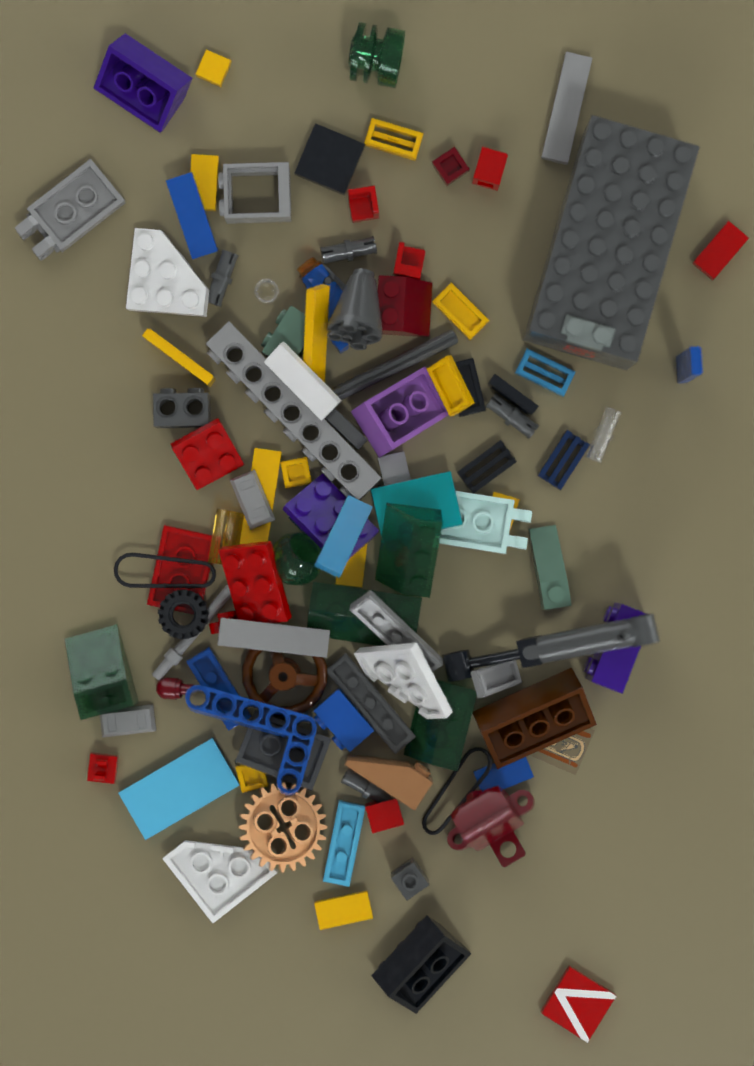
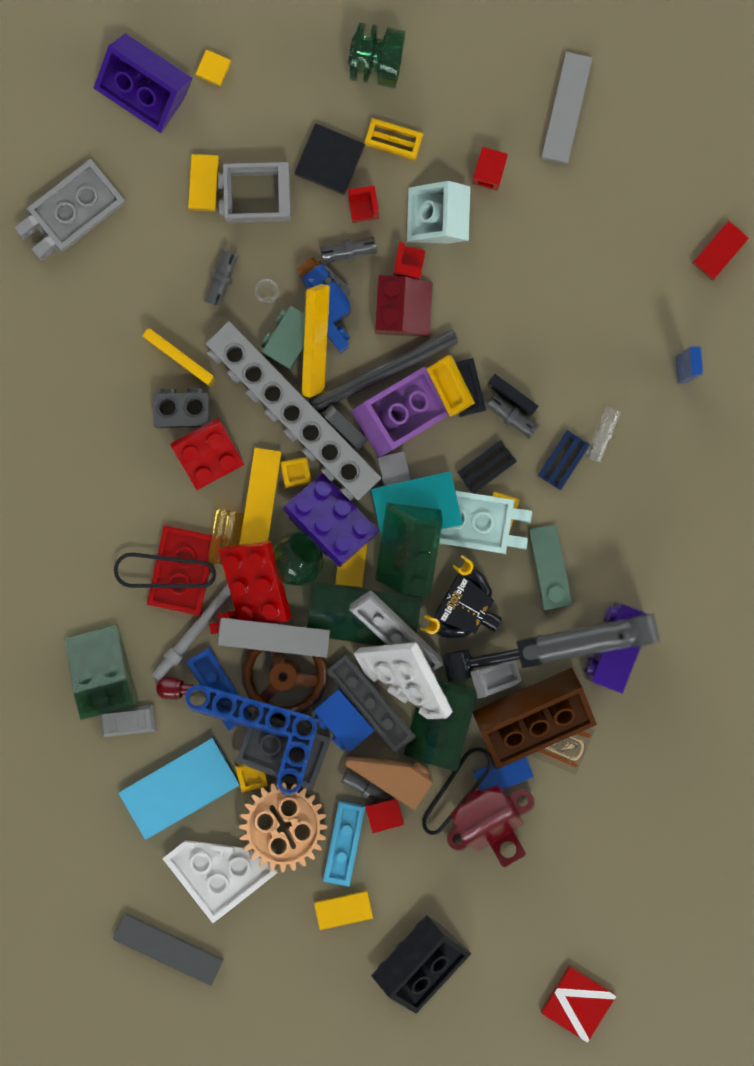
(102, 768): red tile -> none
(163, 278): white plate -> none
(168, 949): none -> dark grey tile
(171, 602): black tyre -> none
(192, 215): blue tile -> none
(252, 499): light grey tile -> none
(302, 381): white tile -> none
(343, 536): dark azure tile -> none
(357, 312): dark grey cone -> none
(409, 878): dark grey brick -> none
(438, 213): none -> light aqua slope
(450, 166): dark red plate -> none
(460, 311): yellow tile -> none
(464, 605): none -> black torso
(565, 382): dark azure tile -> none
(611, 243): dark grey piece -> none

